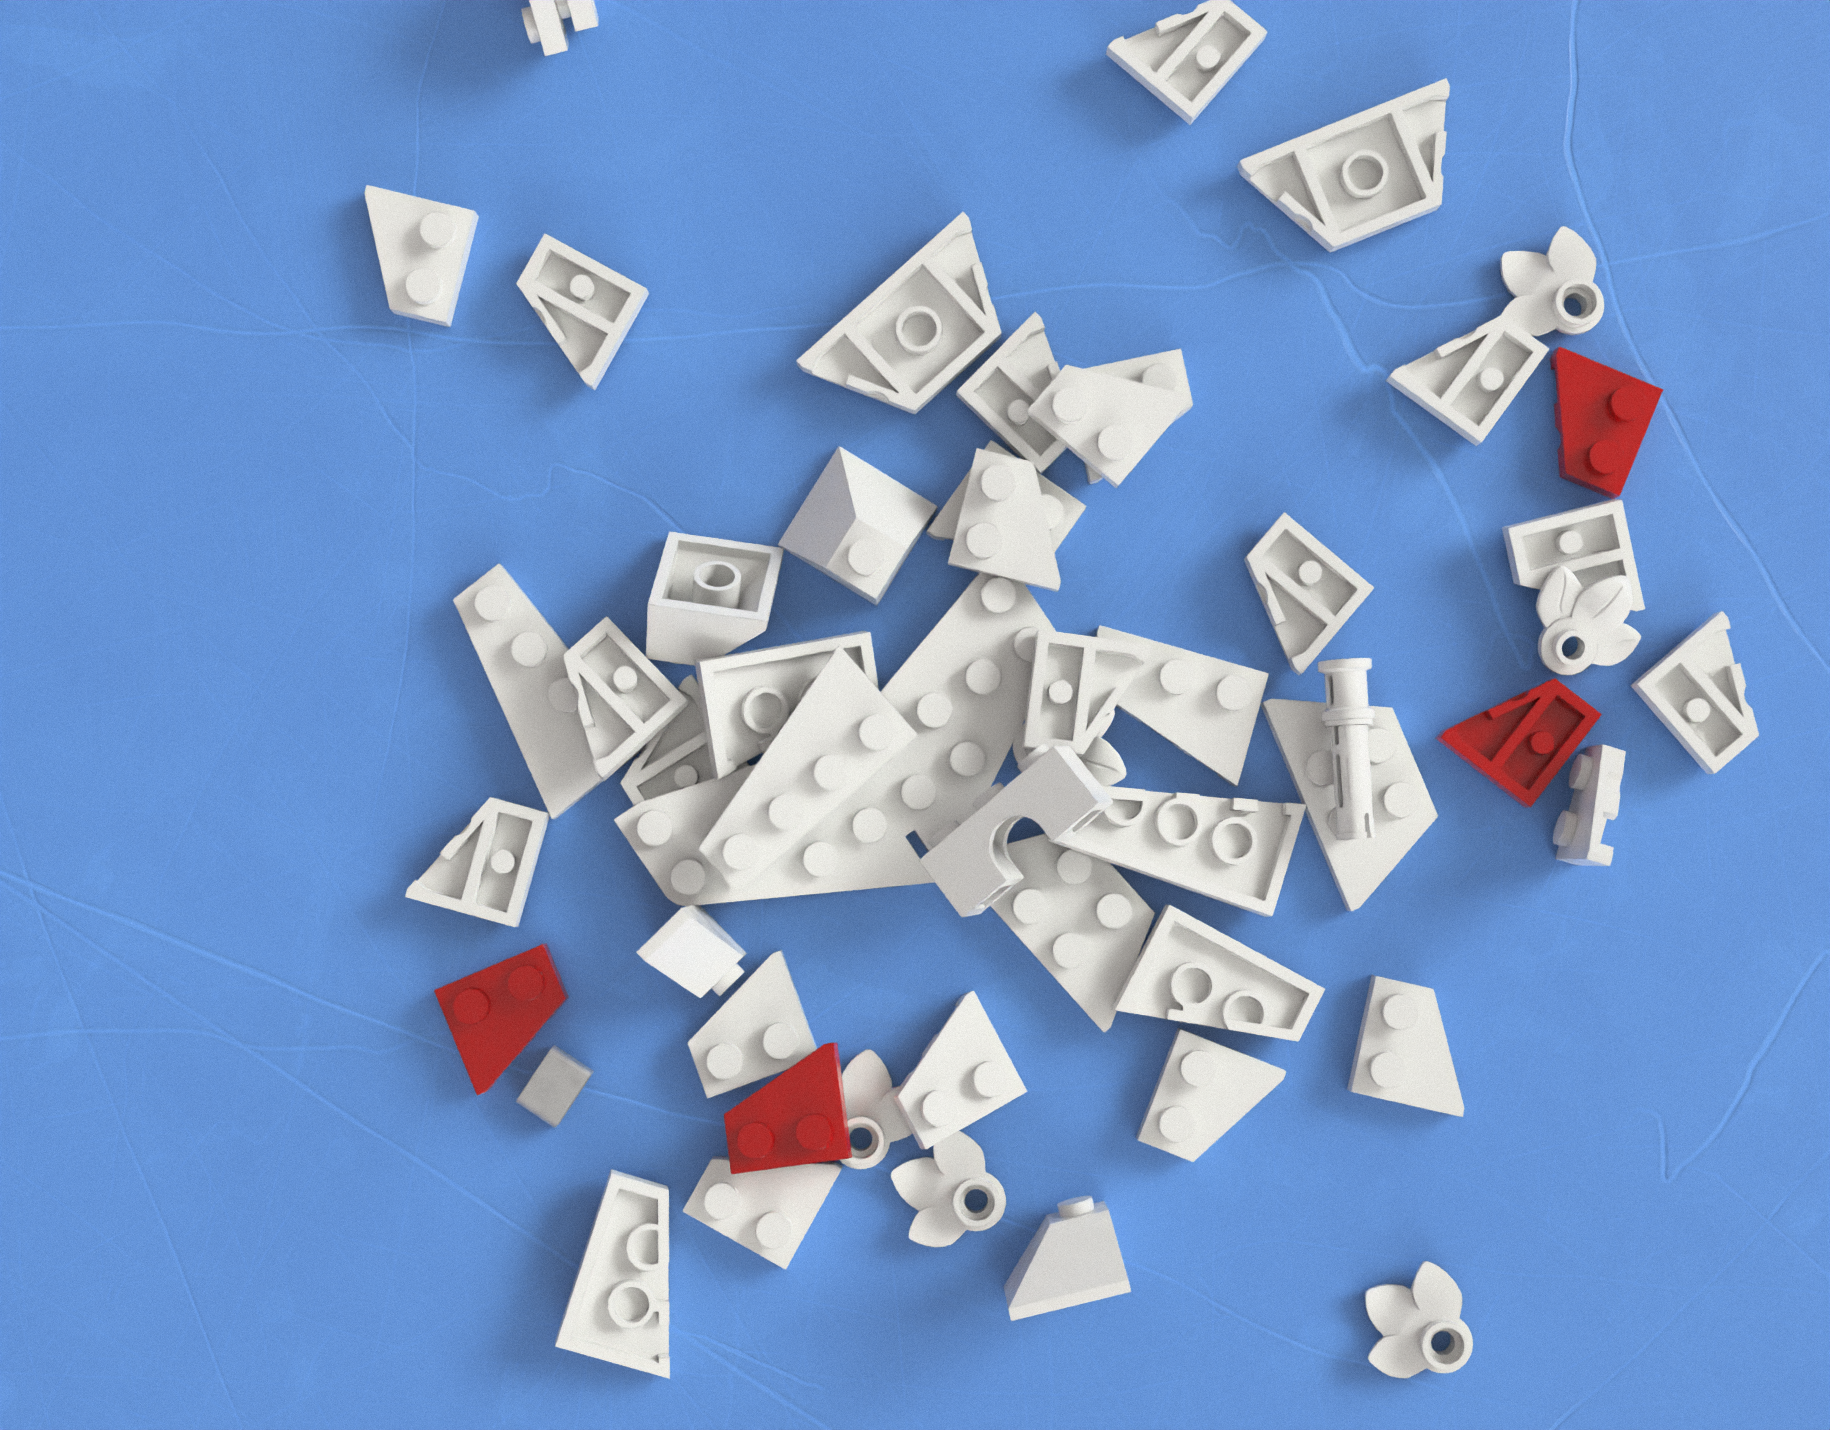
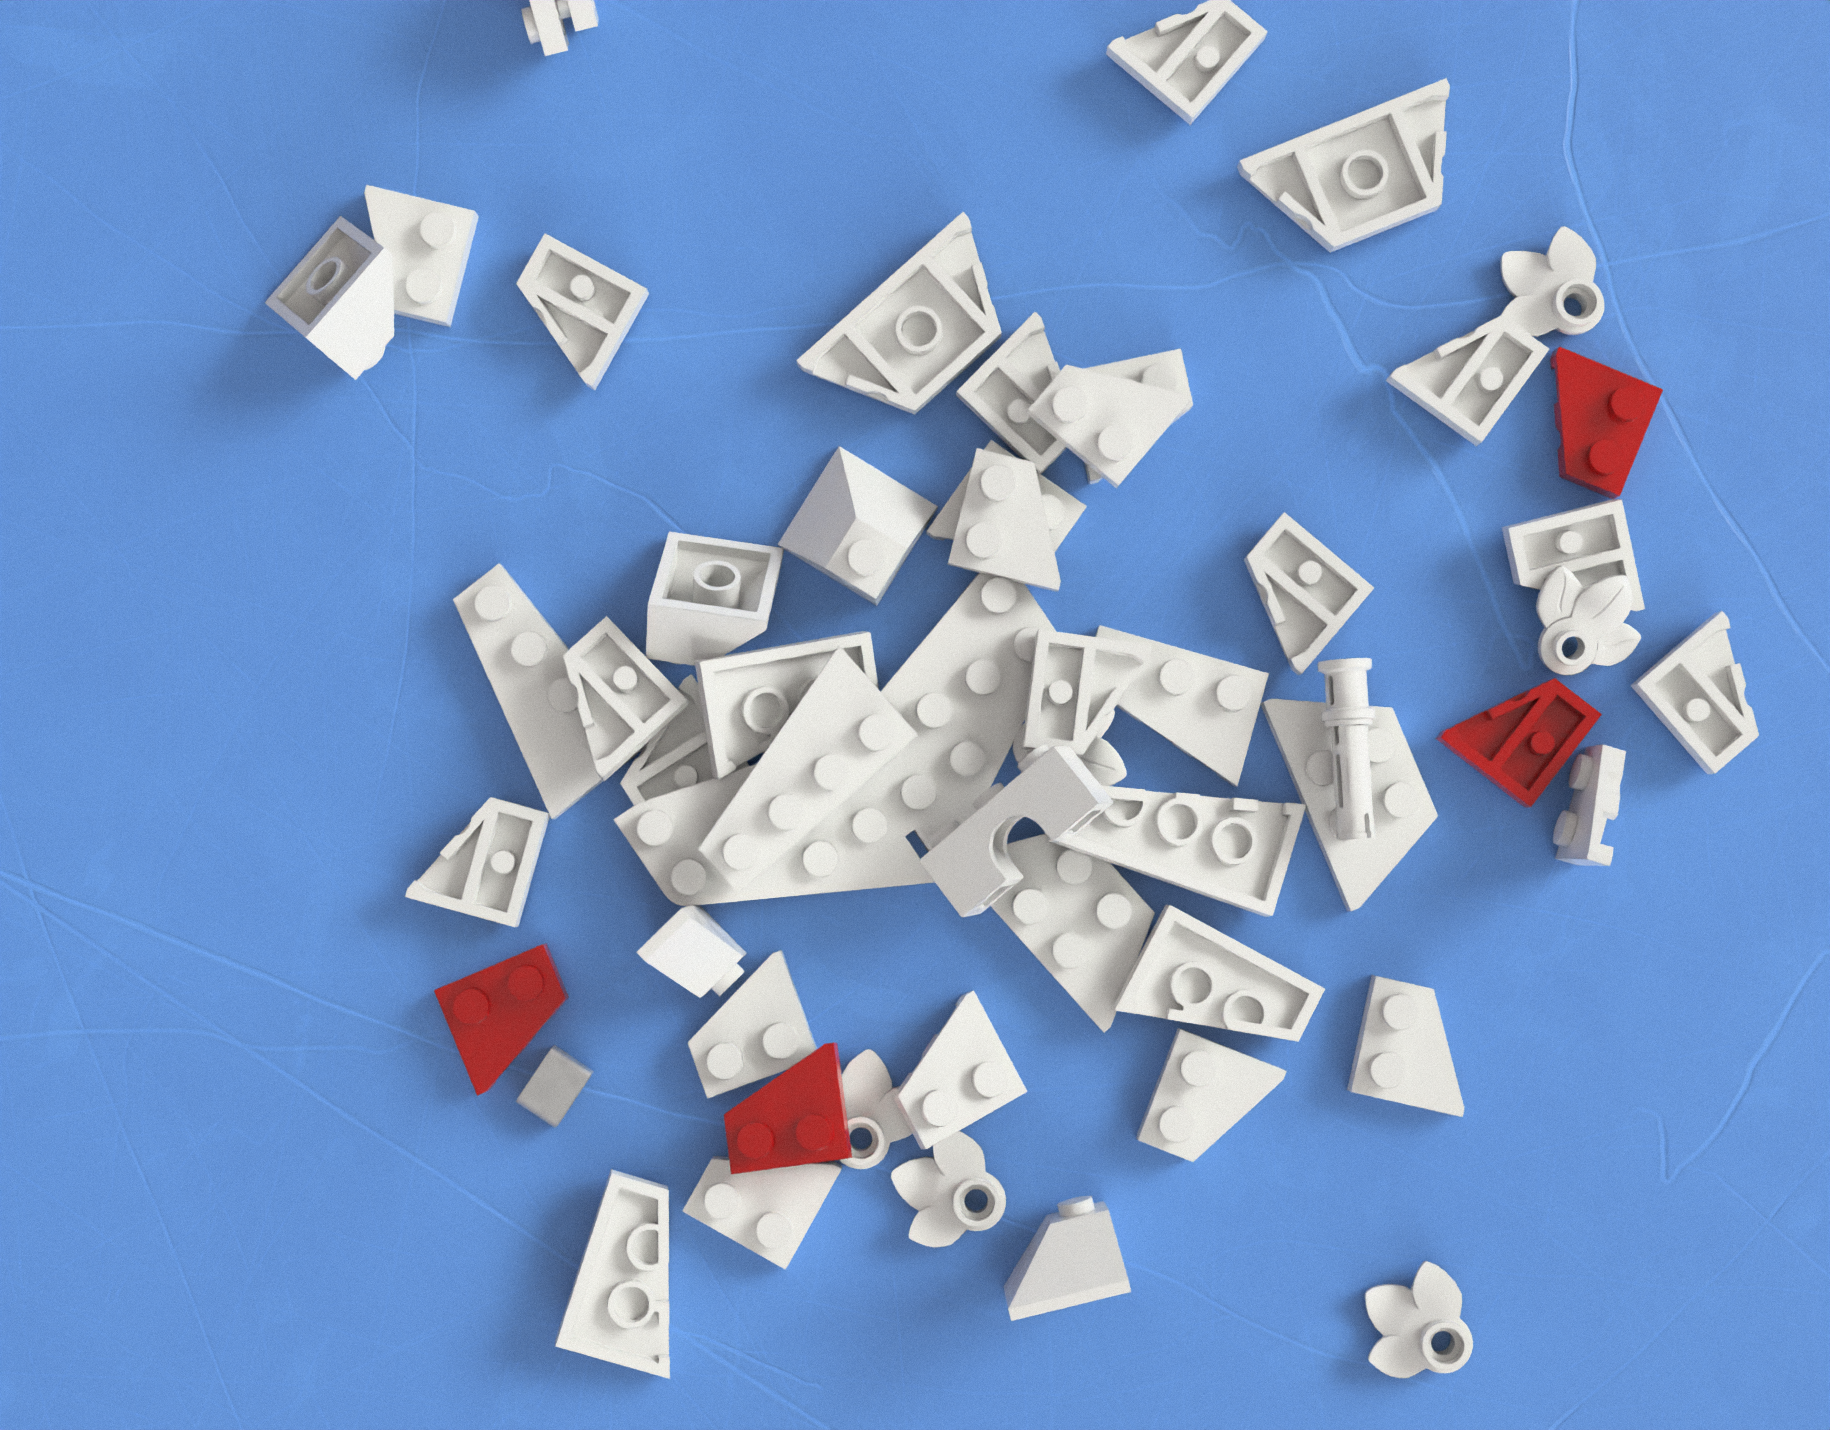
(342, 297): none -> white slope

